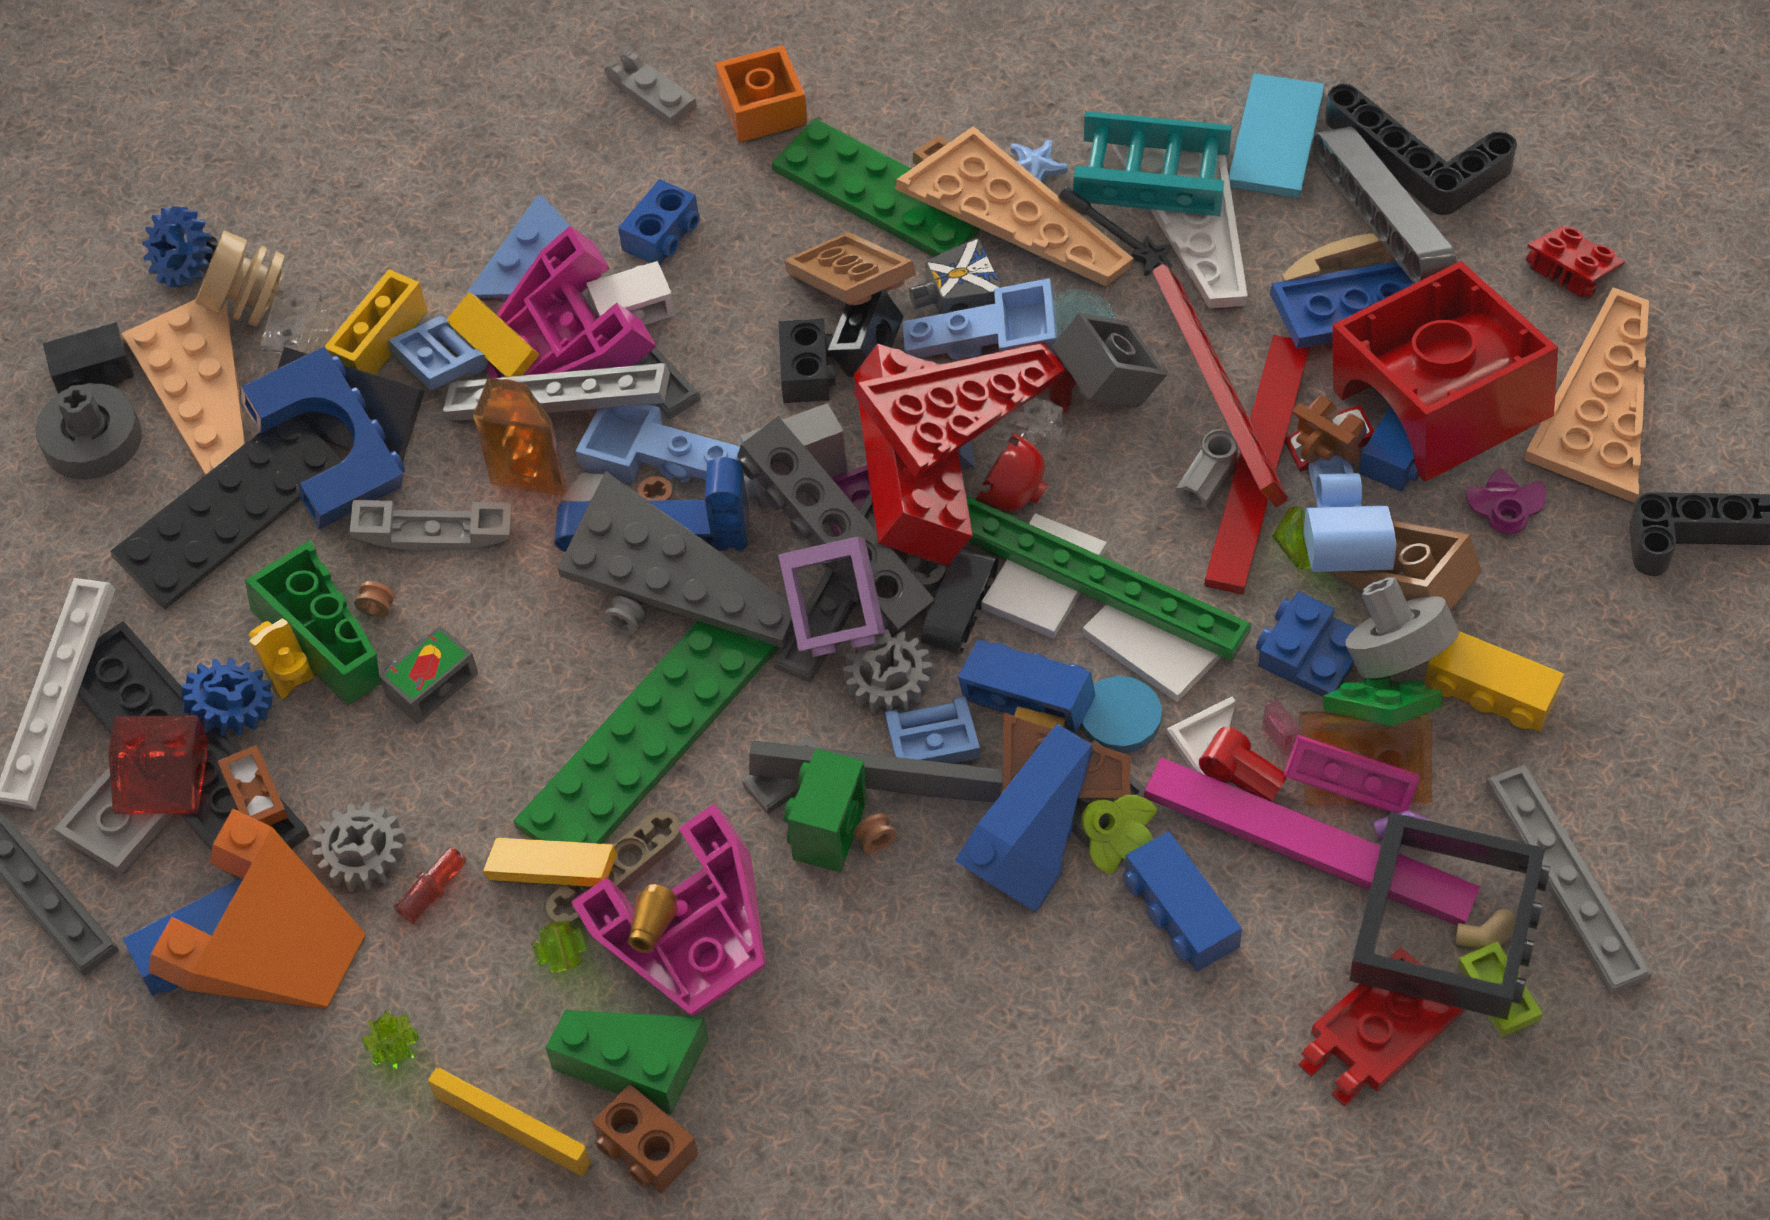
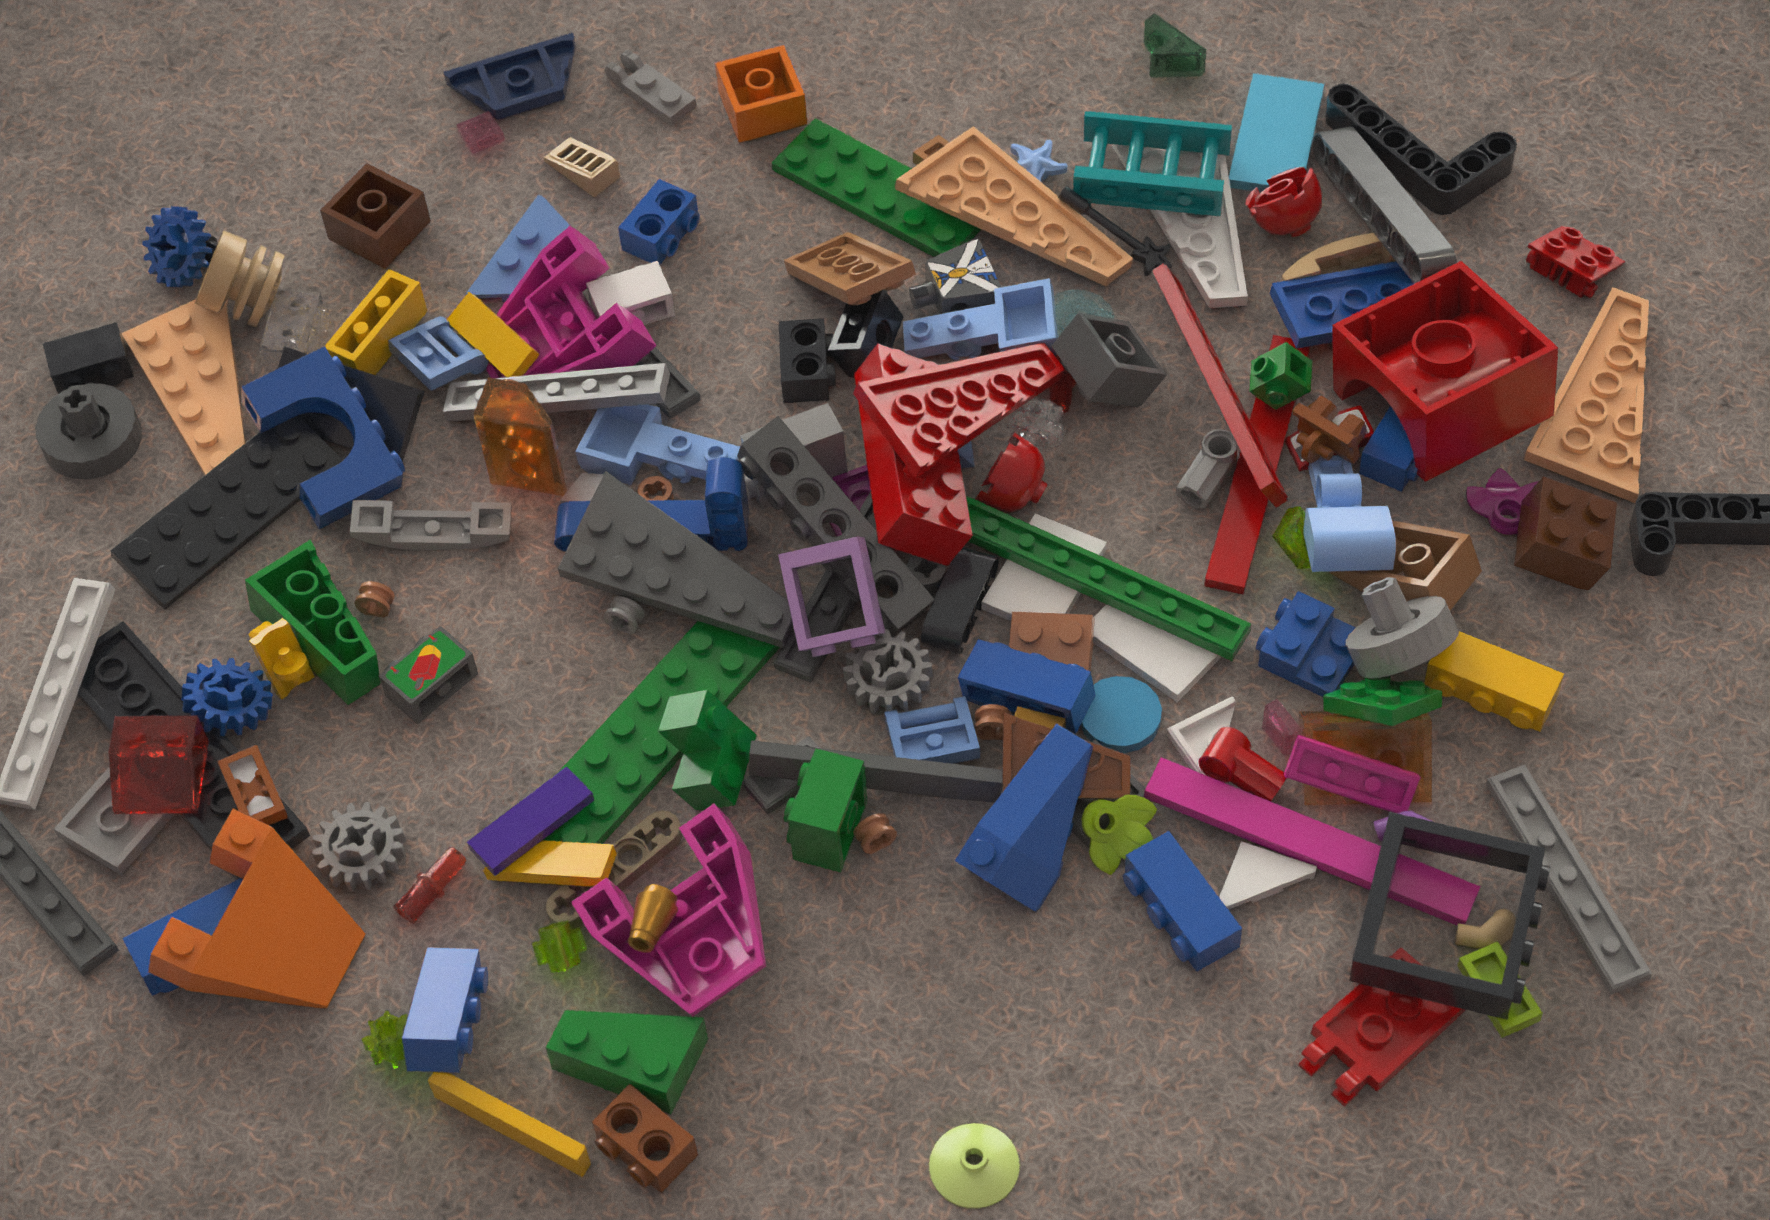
(375, 215): none -> reddish brown brick
(444, 1010): none -> brick
(480, 132): none -> clear pink tile
(517, 78): none -> dark blue wing
(530, 821): none -> dark purple tile
(592, 182): none -> tan slope
(712, 746): none -> green brick
(974, 1184): none -> yellowish green dish
(990, 721): none -> nougat bush
(1055, 636): none -> nougat wing
(1172, 51): none -> clear green slope
(1261, 873): none -> white tile
(1280, 376): none -> green brick
(1288, 203): none -> red cylinder
(1565, 534): none -> reddish brown brick

